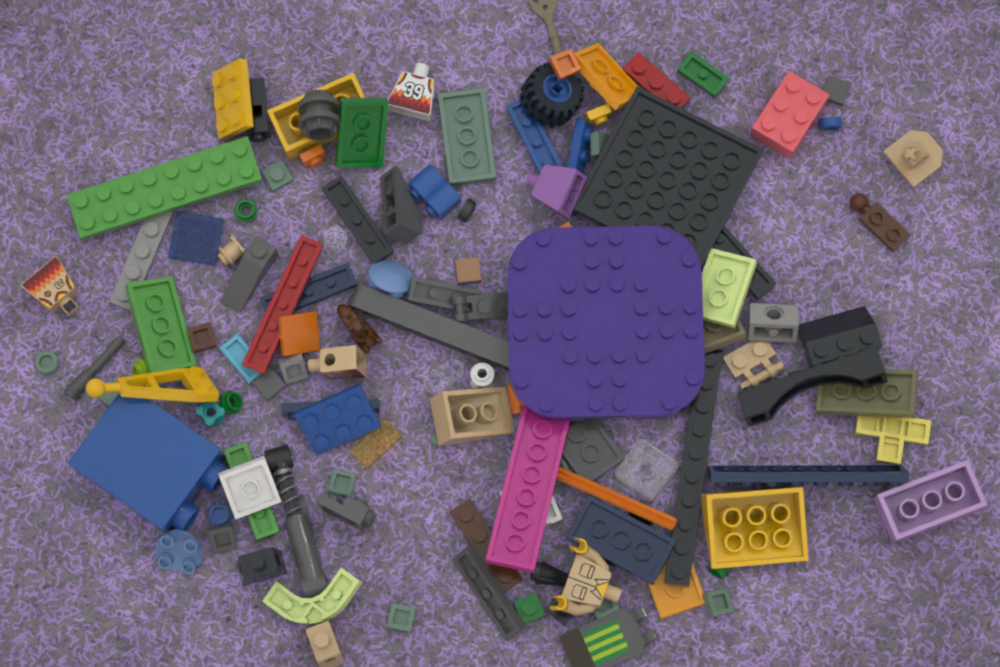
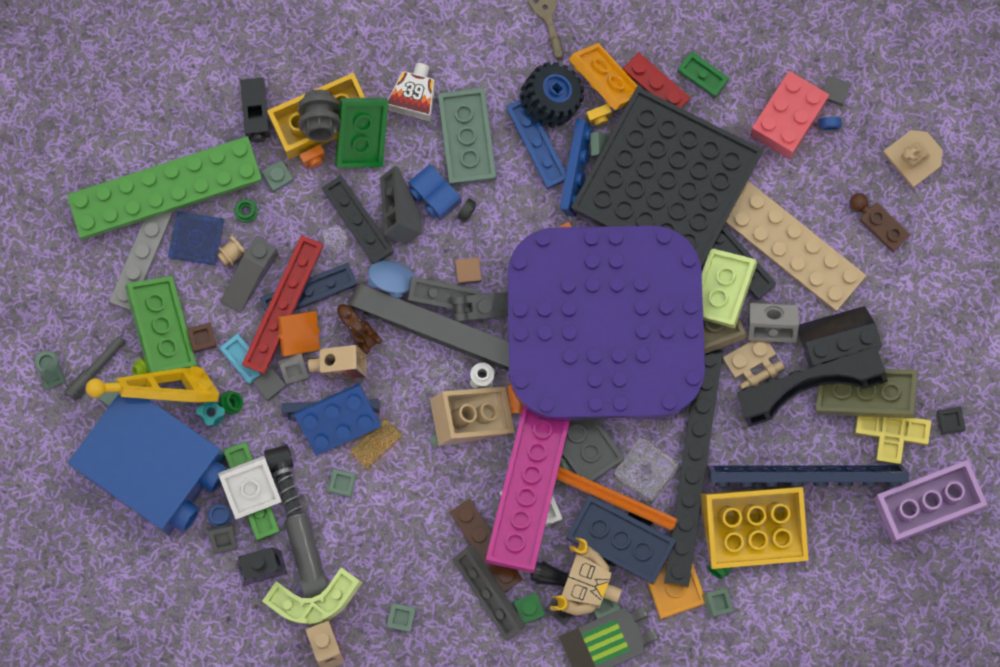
(52, 287): torso -> none
(52, 375): none -> sand green tile
(178, 551): medium blue dish -> none
(232, 99): yellow plate -> none
(353, 511): dark grey plate -> none
(557, 188): medium lavender torso -> none
(564, 64): orange plate -> none
(794, 248): none -> tan plate
(951, 420): none -> black tile

